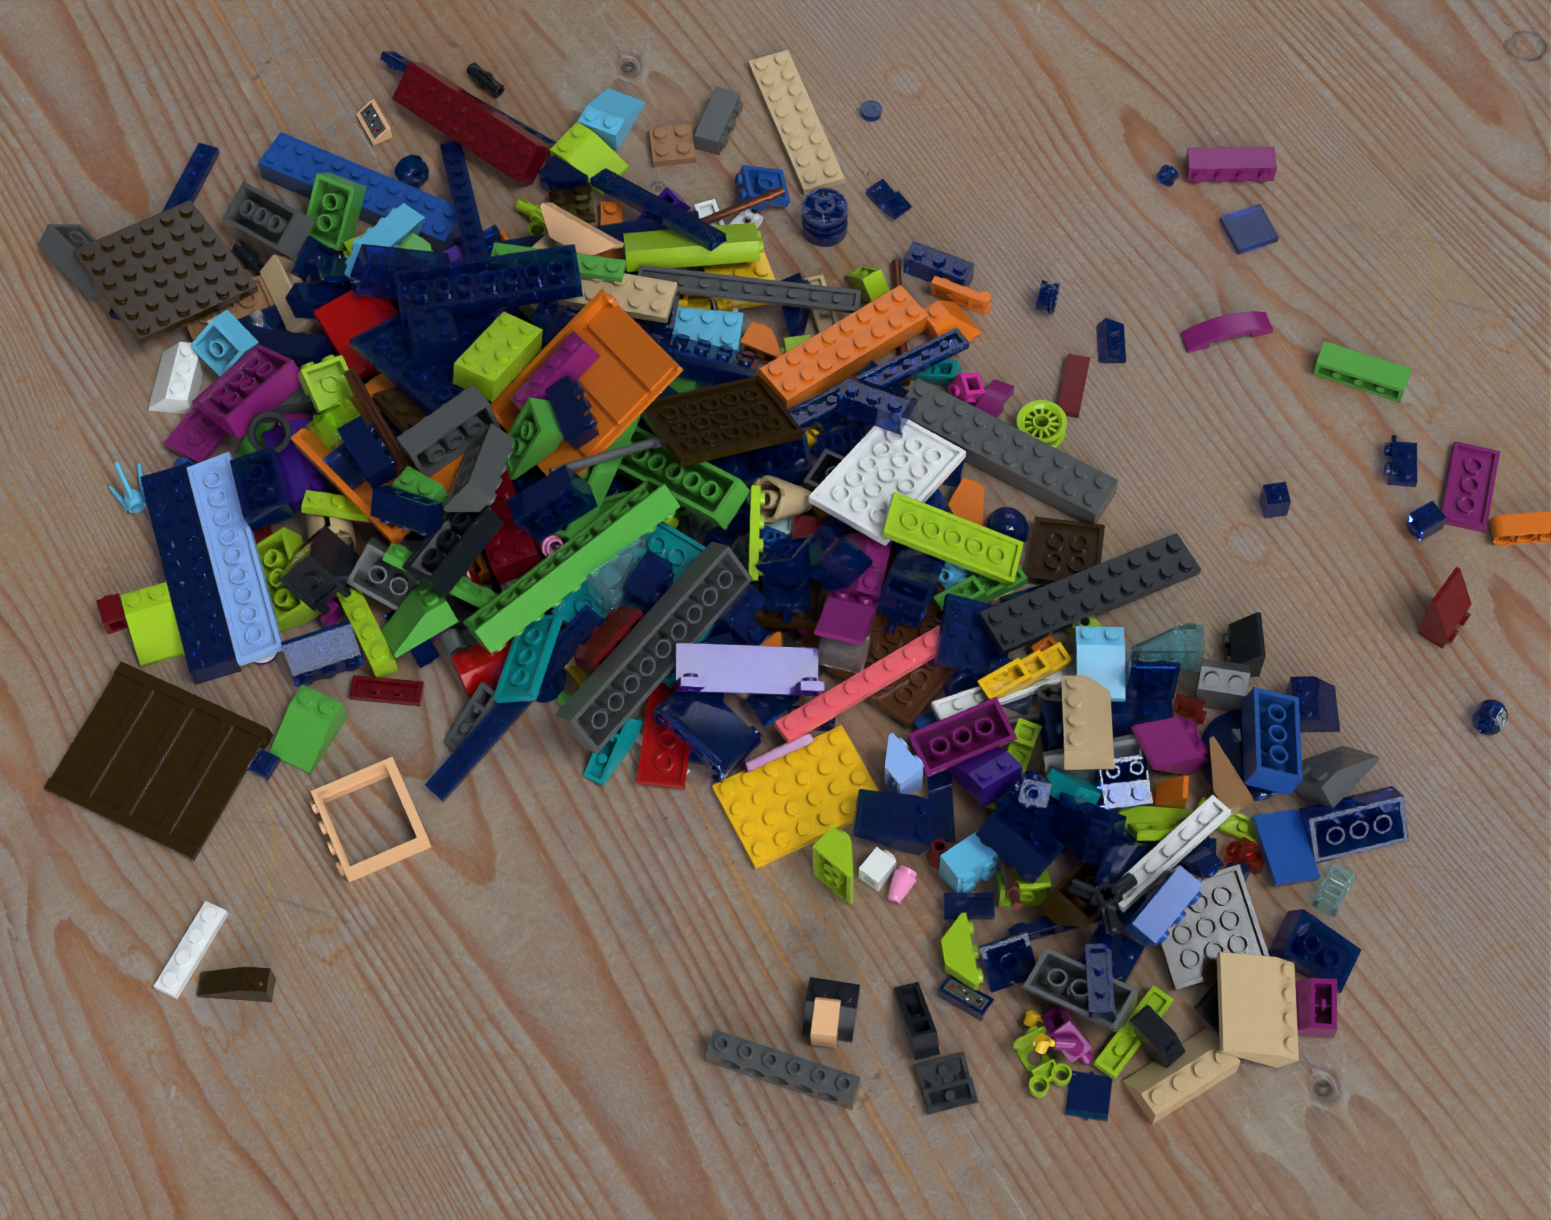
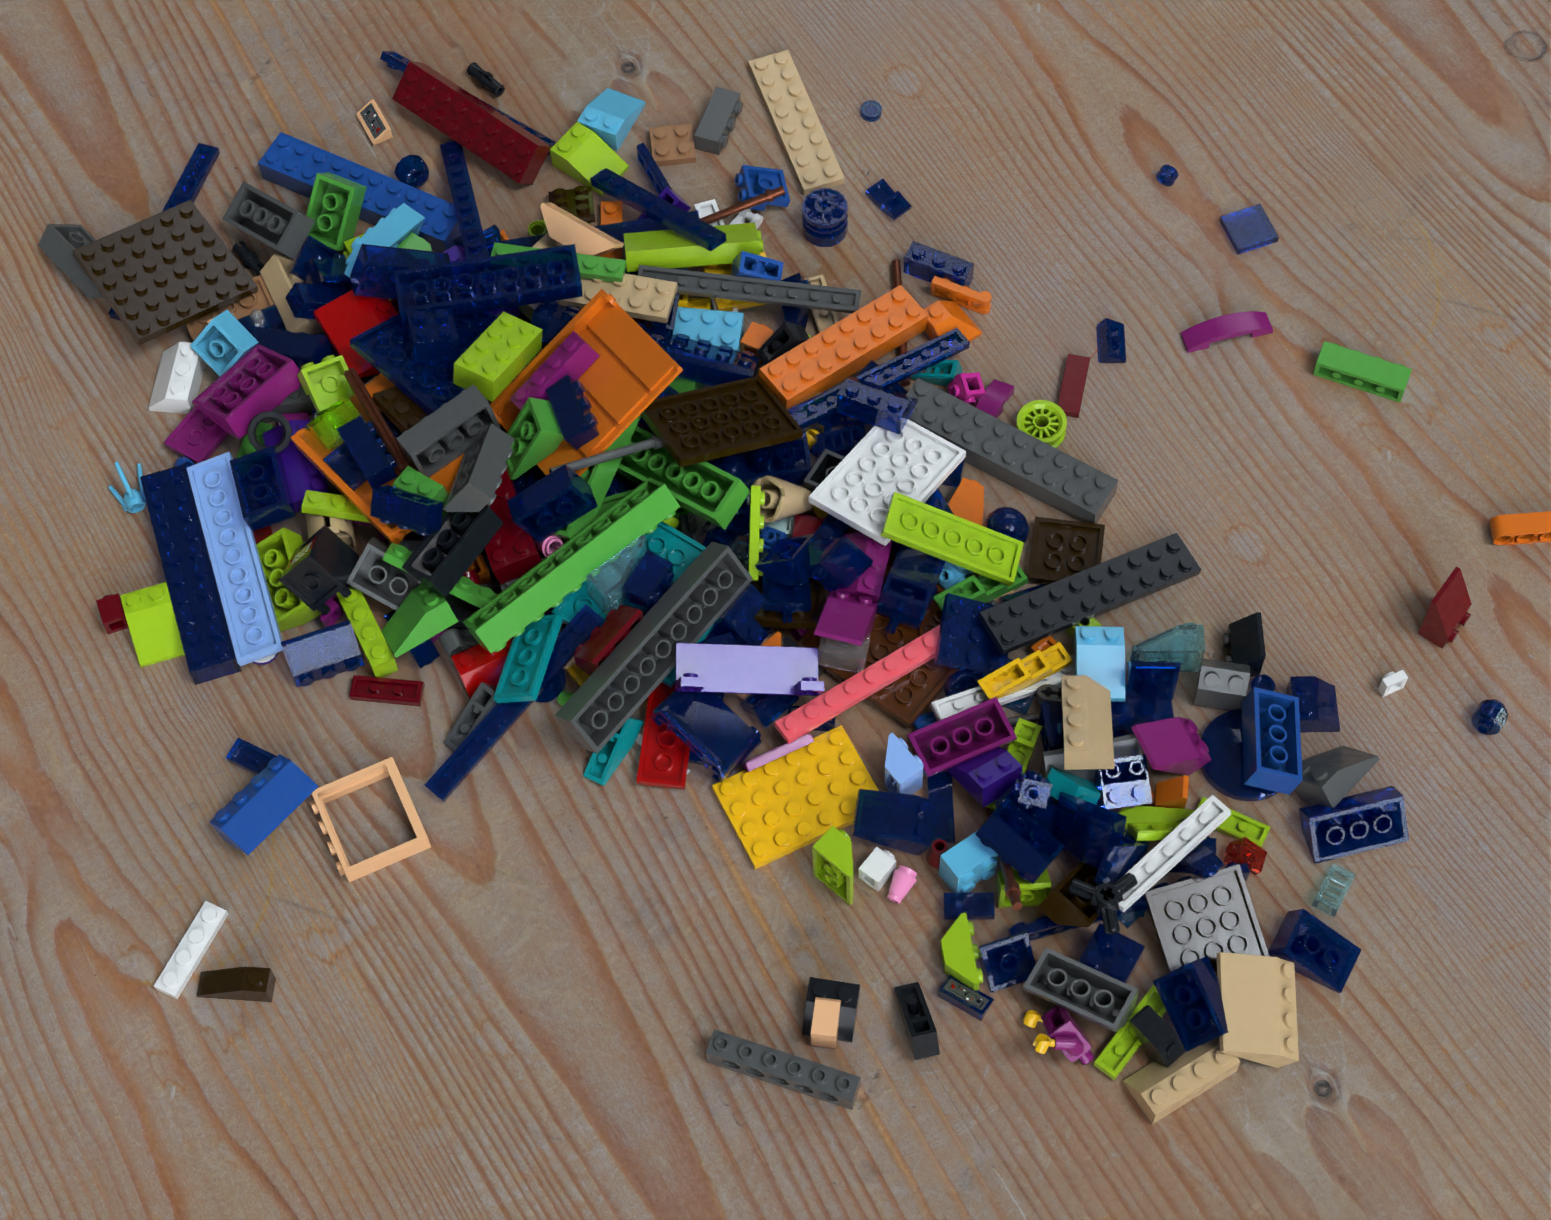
(158, 760): dark brown container -> none
(263, 804): none -> blue slope
(308, 729): bright green slope -> none
(532, 211): lime axle -> none
(560, 174): clear blue slope -> none
(651, 168): none -> clear blue tile
(756, 266): none -> blue brick
(783, 340): none -> black slope
(869, 281): lime slope -> none
(945, 1083): black slope -> none
(1046, 1070): lime piece -> none
(1047, 297): clear blue wheel -> none
(1089, 1096): clear blue piece -> none
(1099, 980): clear blue plate -> none
(1164, 907): brick -> none
(1190, 707): clear red bracket -> none
(1193, 1002): none -> clear blue slope
(1226, 781): medium nougat slope -> none
(1230, 164): magenta brick -> none
(1264, 682): none -> clear blue plate
(1275, 500): clear blue brick -> none
(1285, 848): blue tile -> none
(1316, 1007): magenta slope -> none
(1392, 682): none -> white plate
(1401, 463): clear blue bracket -> none
(1425, 521): clear blue brick -> none
(1469, 486): magenta tile -> none

